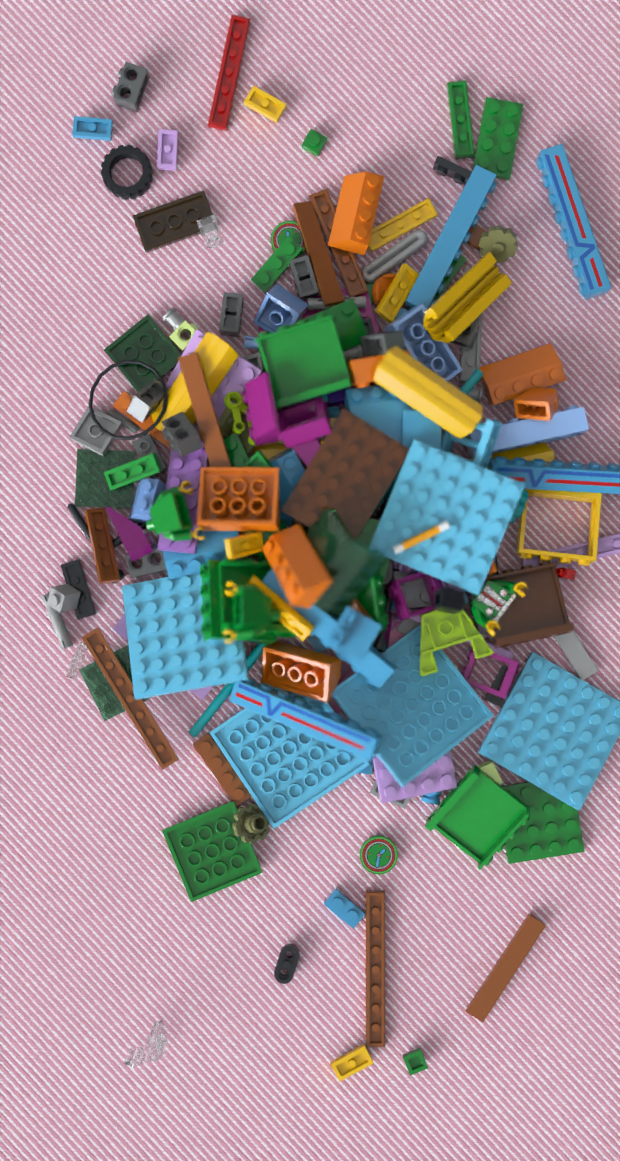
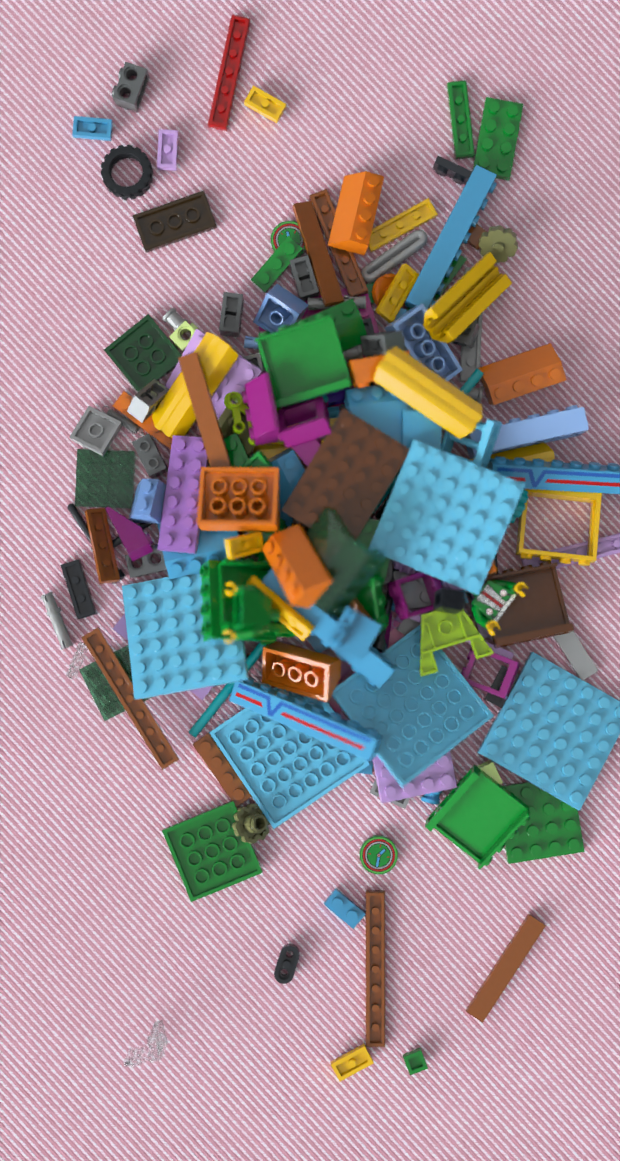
(63, 598): light grey brick -> none
(133, 471): green plate -> none
(160, 415): black piece -> none
(171, 515): green torso -> none
(181, 434): dark grey brick -> none
(210, 231): clear brick -> none
(314, 142): green plate -> none
(421, 537): light orange bar -> none
(537, 404): orange torso -> none
(566, 573): red piece -> none
(573, 222): dark azure brick -> none

